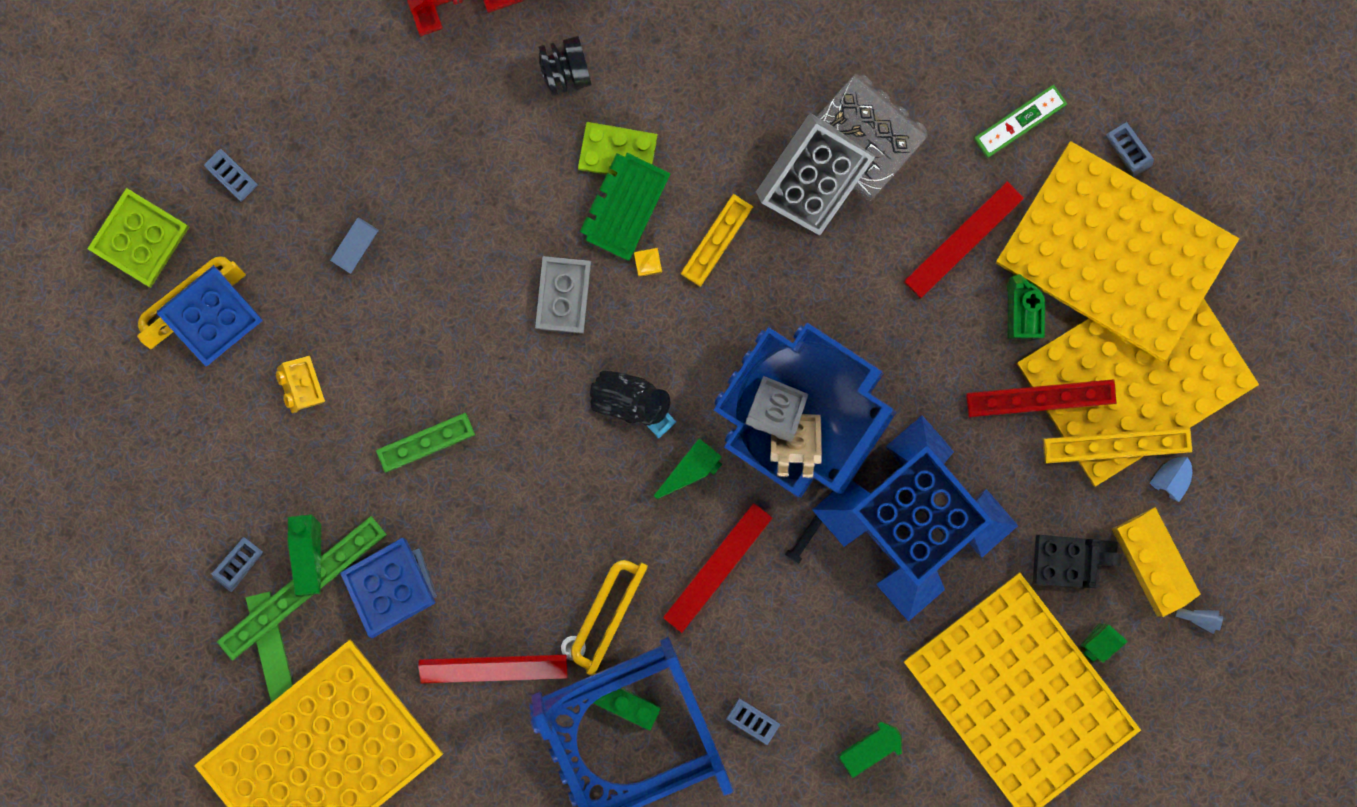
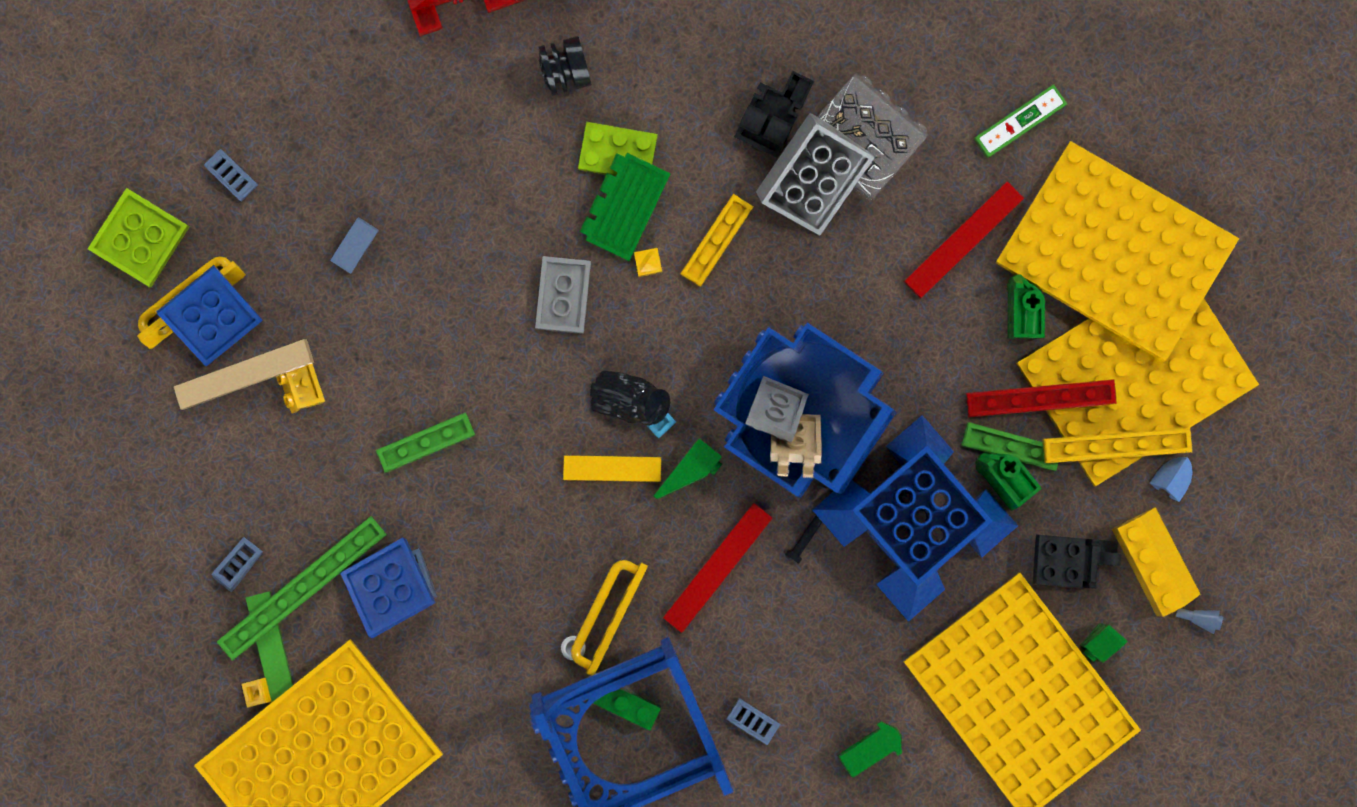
(243, 374): none -> tan tile
(256, 692): none -> yellow tile
(305, 553): green slope -> none
(493, 668): tile -> none
(612, 468): none -> yellow tile
(771, 115): none -> black plate
(996, 441): none -> bright green tile
(1012, 486): none -> green piece
(1141, 166): sand blue slope -> none

